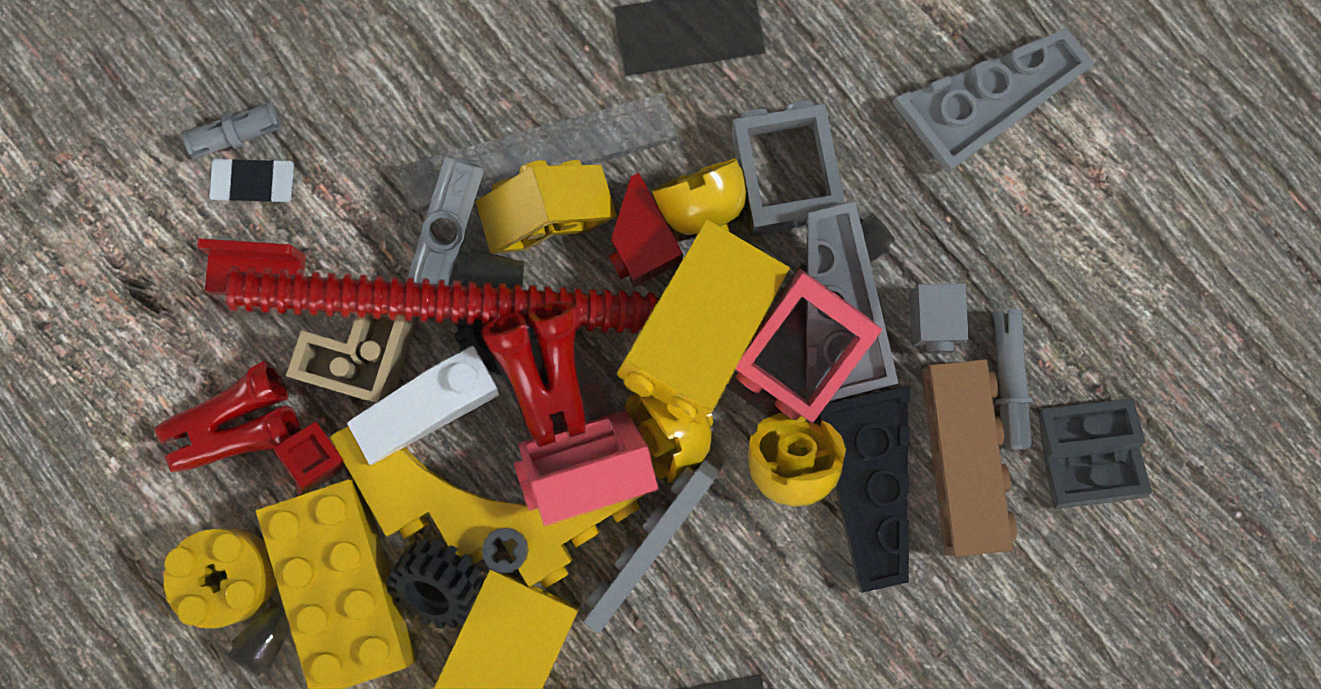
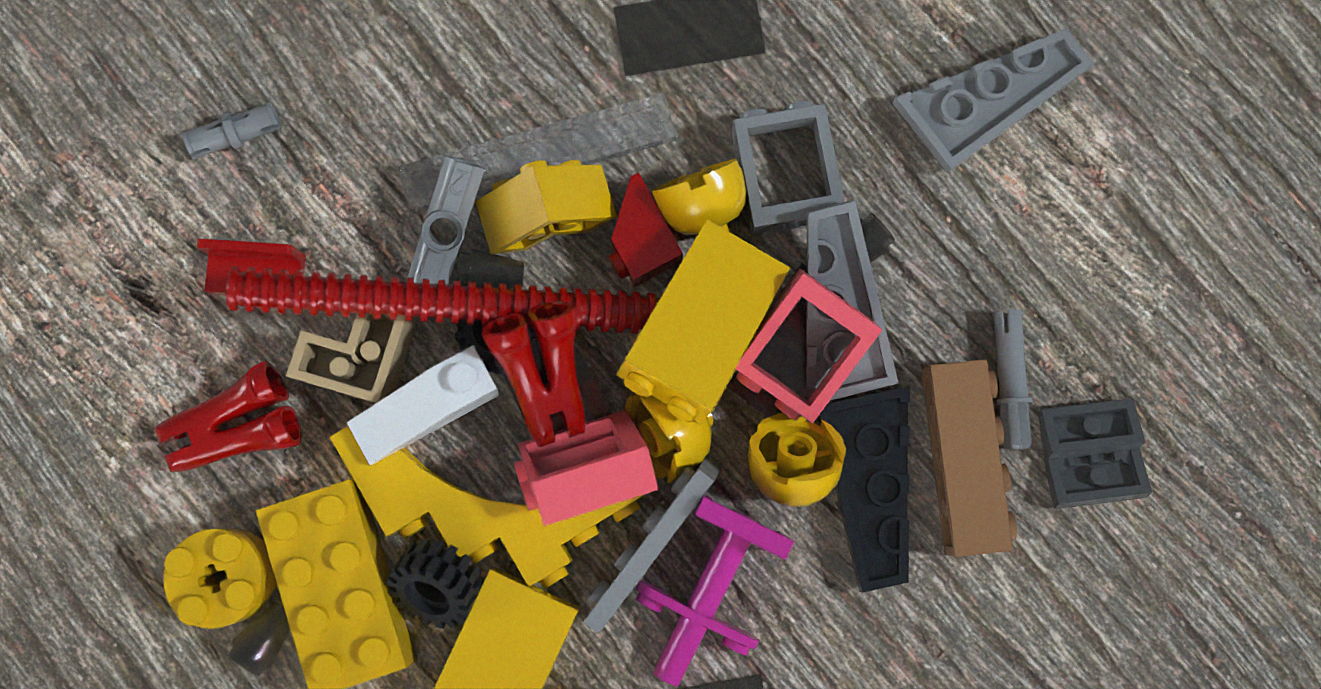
(251, 180): sticker -> none
(309, 458): red panel -> none
(519, 551): dark grey bush -> none
(699, 611): none -> dark pink piece
(938, 316): light grey brick -> none

